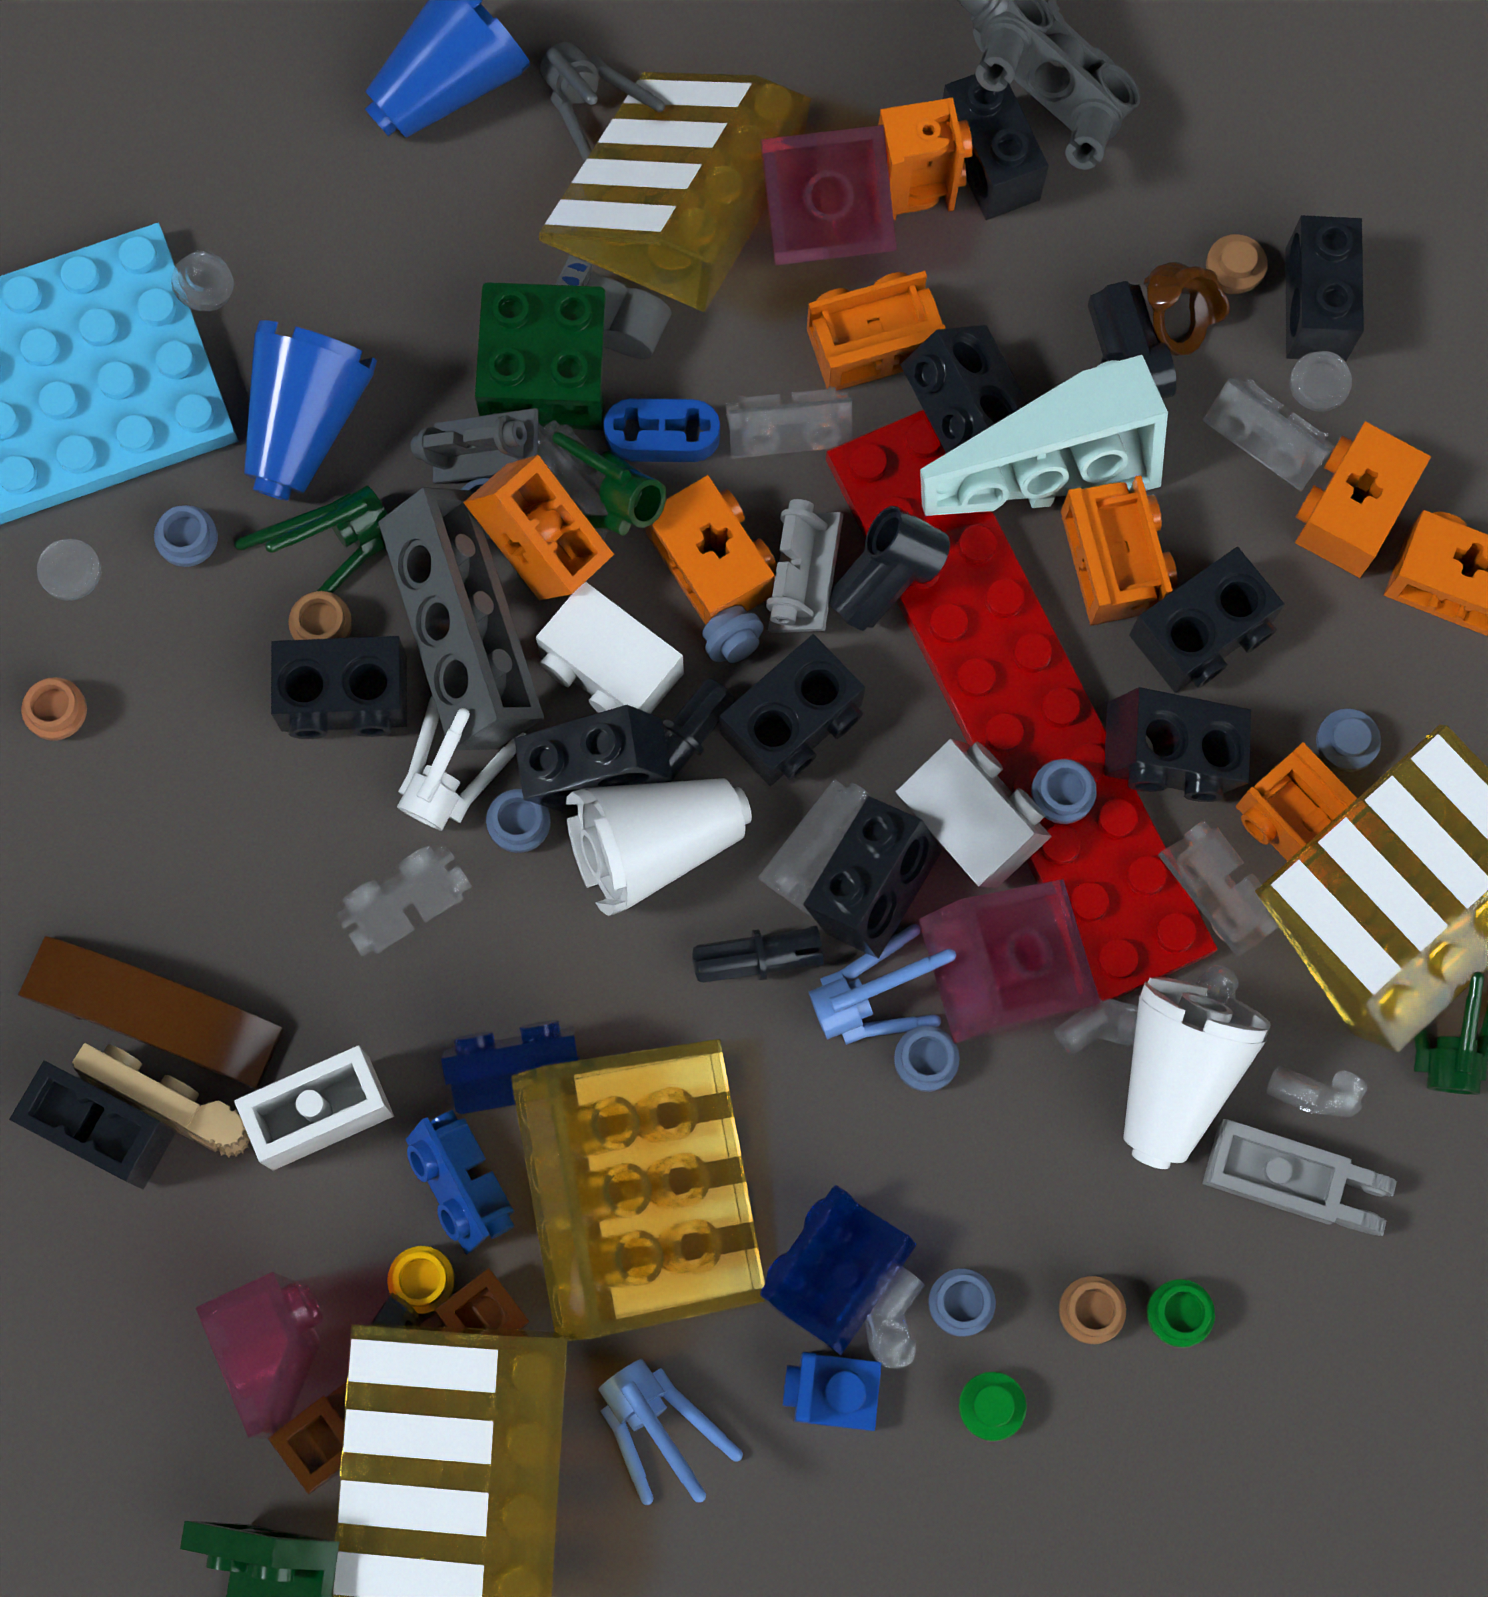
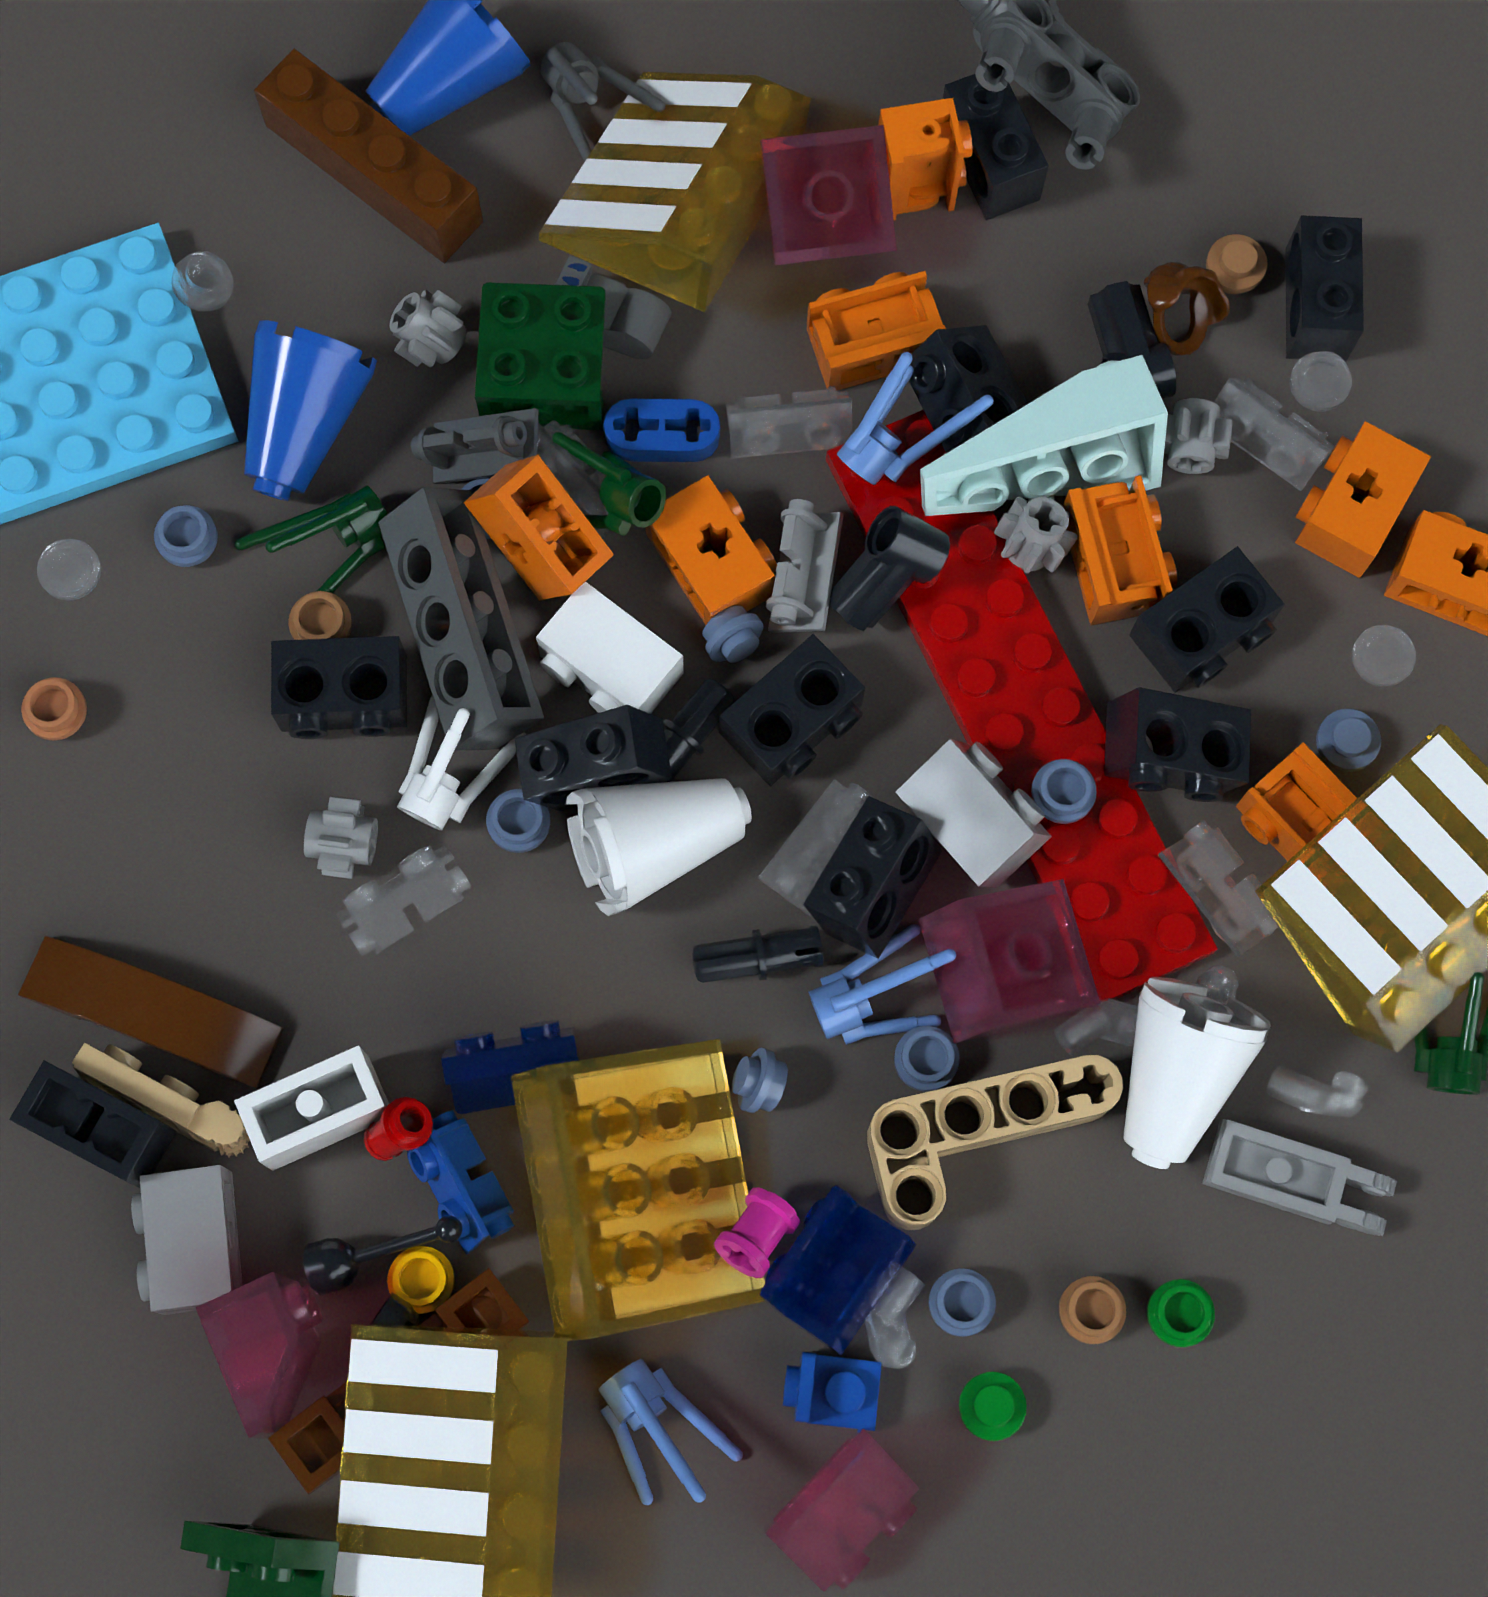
(188, 1238): none -> light grey brick
(335, 1263): none -> black hinge
(340, 837): none -> light grey gear
(369, 155): none -> reddish brown brick
(402, 1126): none -> red pin
(427, 328): none -> light grey gear
(757, 1232): none -> dark pink bush
(759, 1081): none -> sand blue plate
(843, 1511): none -> clear pink slope
(873, 446): none -> medium blue plant
(996, 1124): none -> tan beam
(1036, 534): none -> light grey gear
(1196, 436): none -> light grey gear
(1383, 655): none -> clear plate

